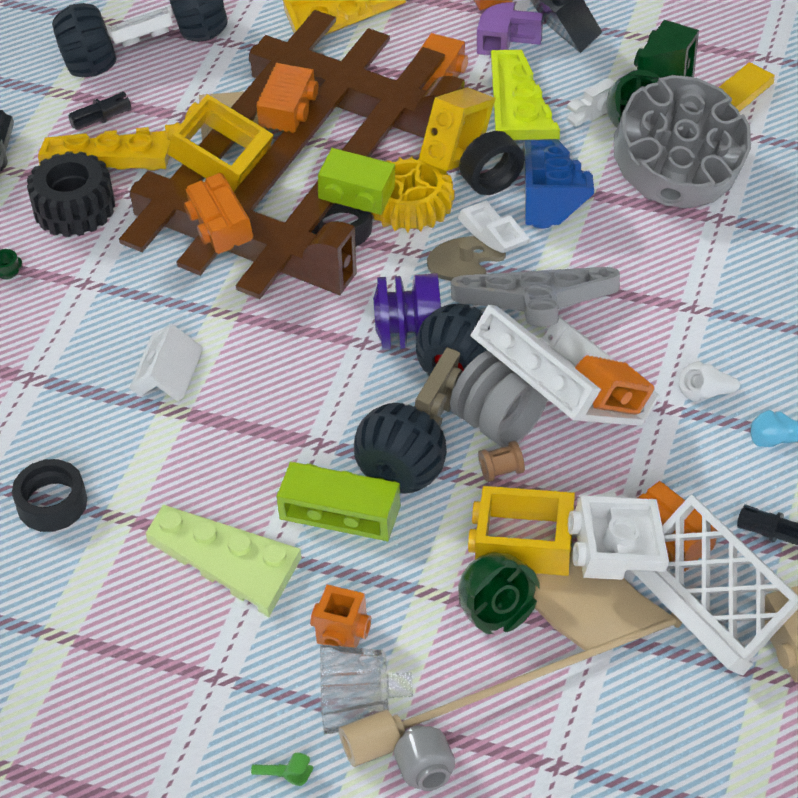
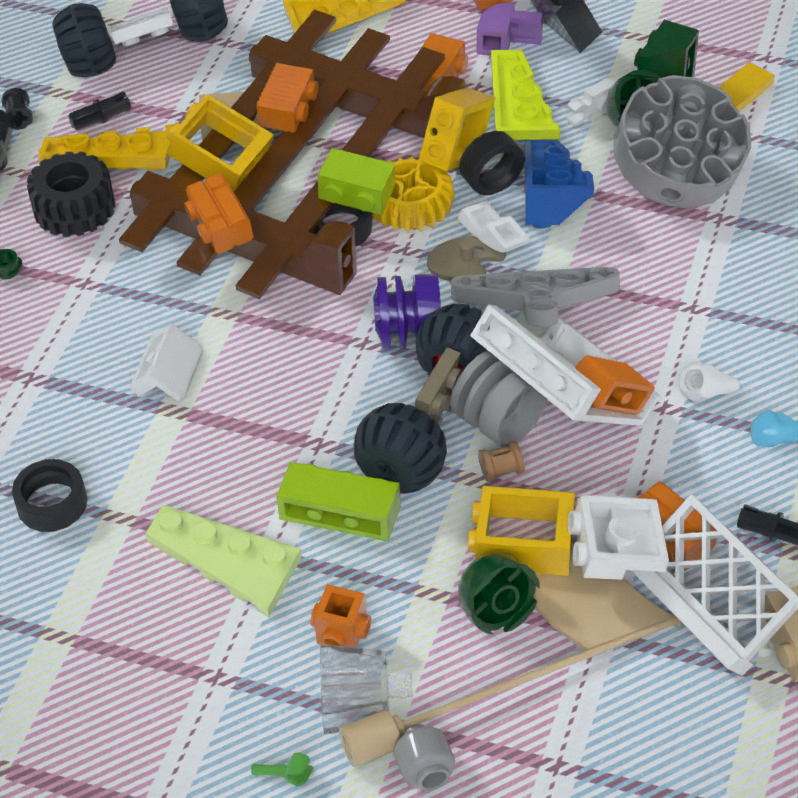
(16, 104): none -> black bush

